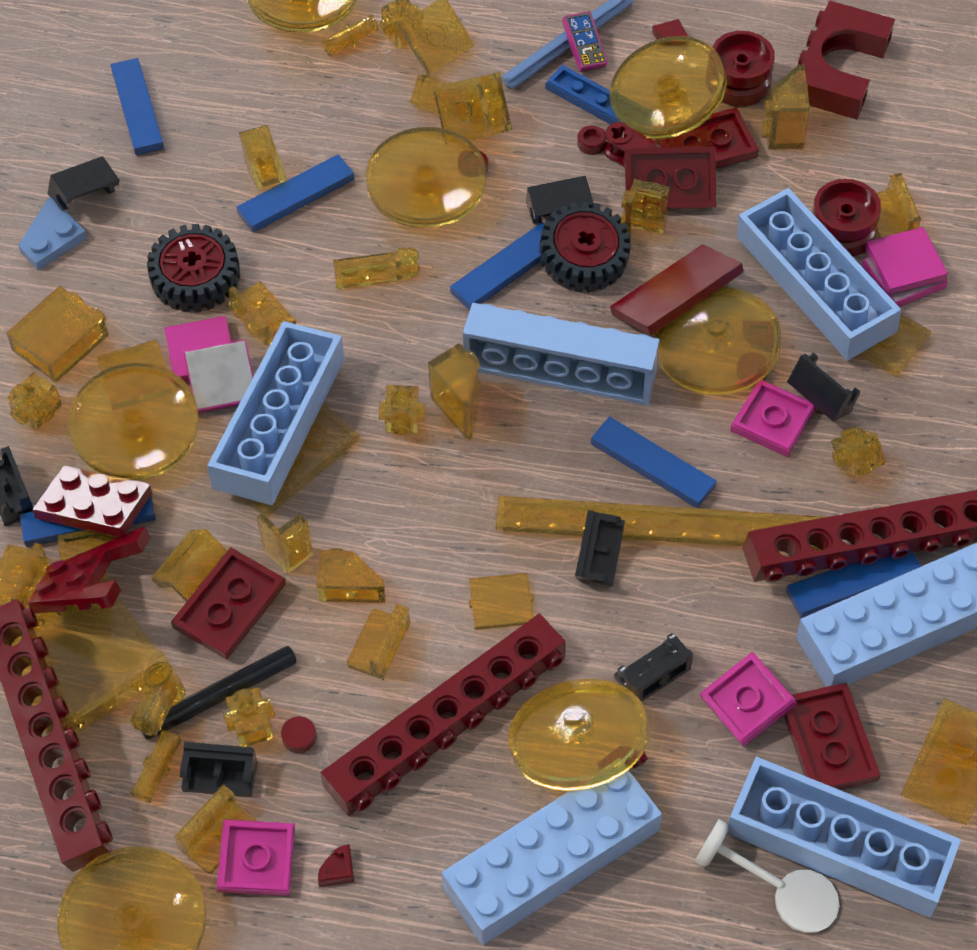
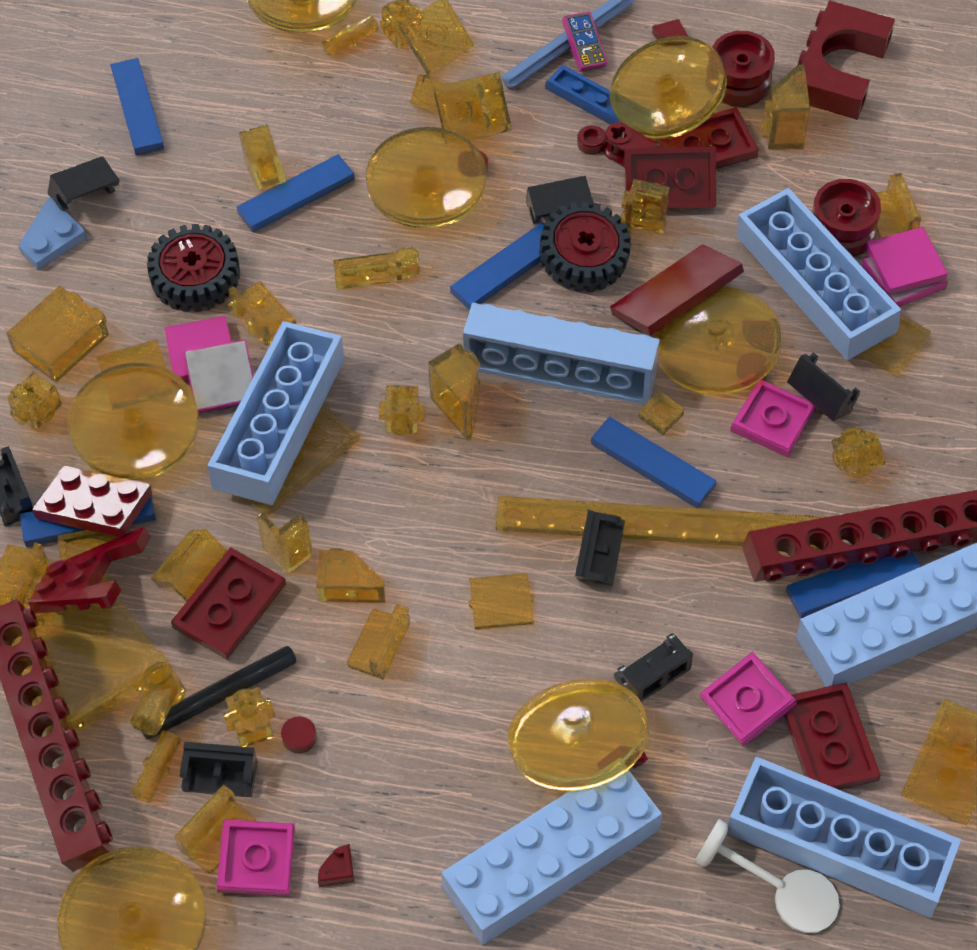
(424, 716): dark red brick -> none
(661, 412): none -> clear yellow plate

